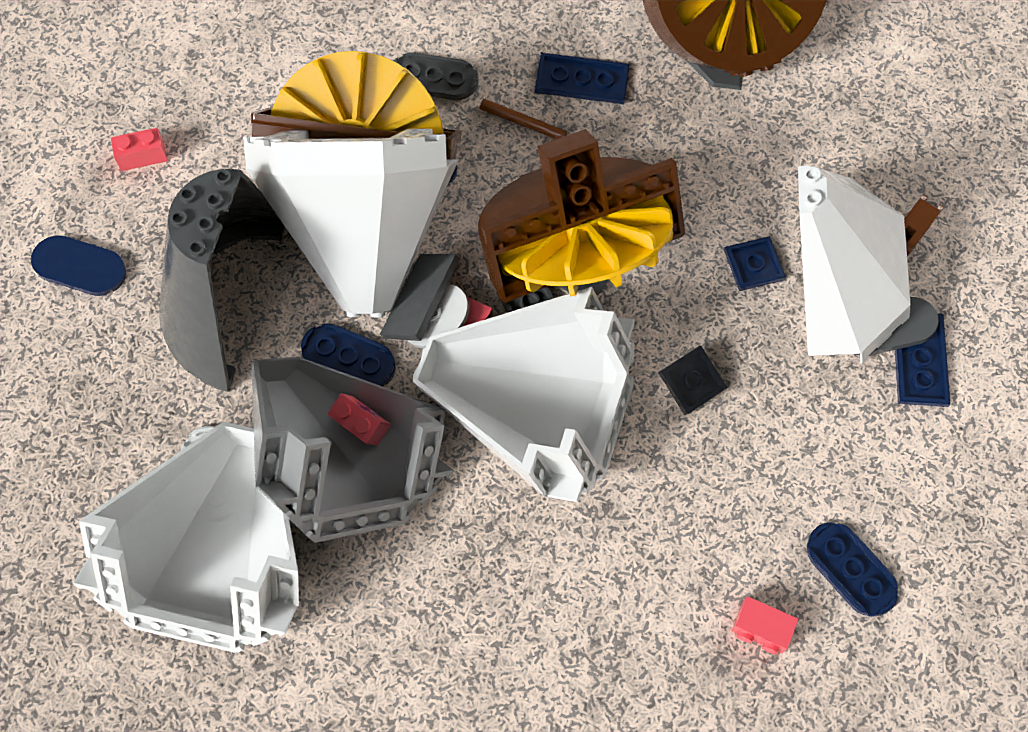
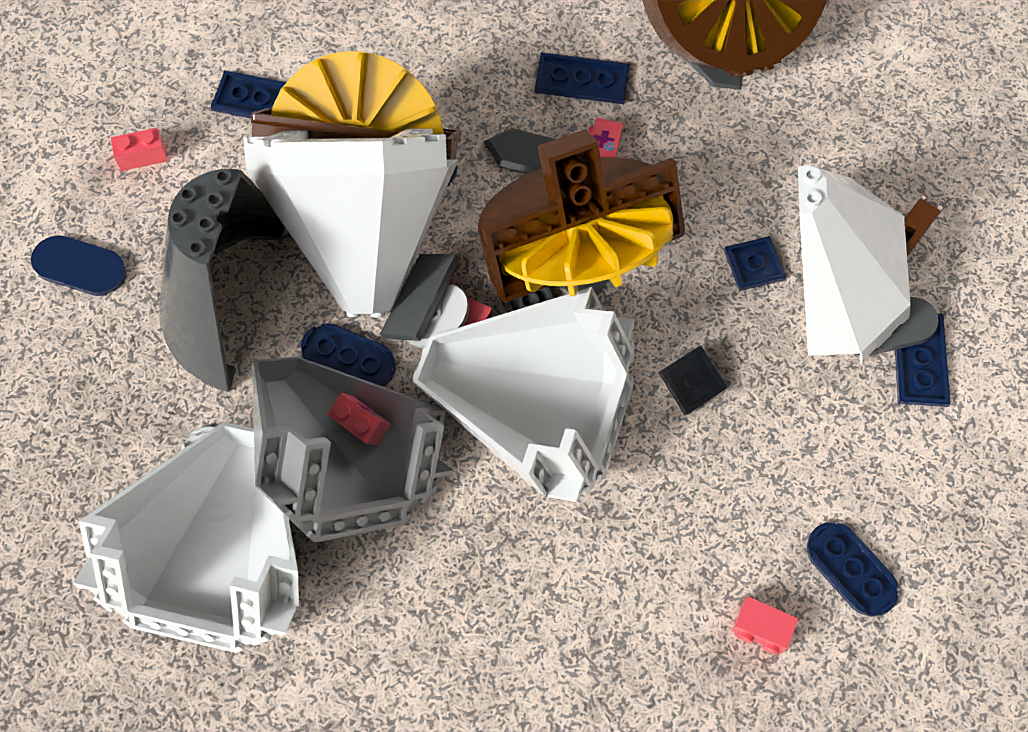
(244, 94): none -> dark blue tile
(441, 75): dark grey tile -> none
(517, 150): none -> dark grey tile
(522, 119): dark orange piece -> none
(608, 136): none -> coral brick

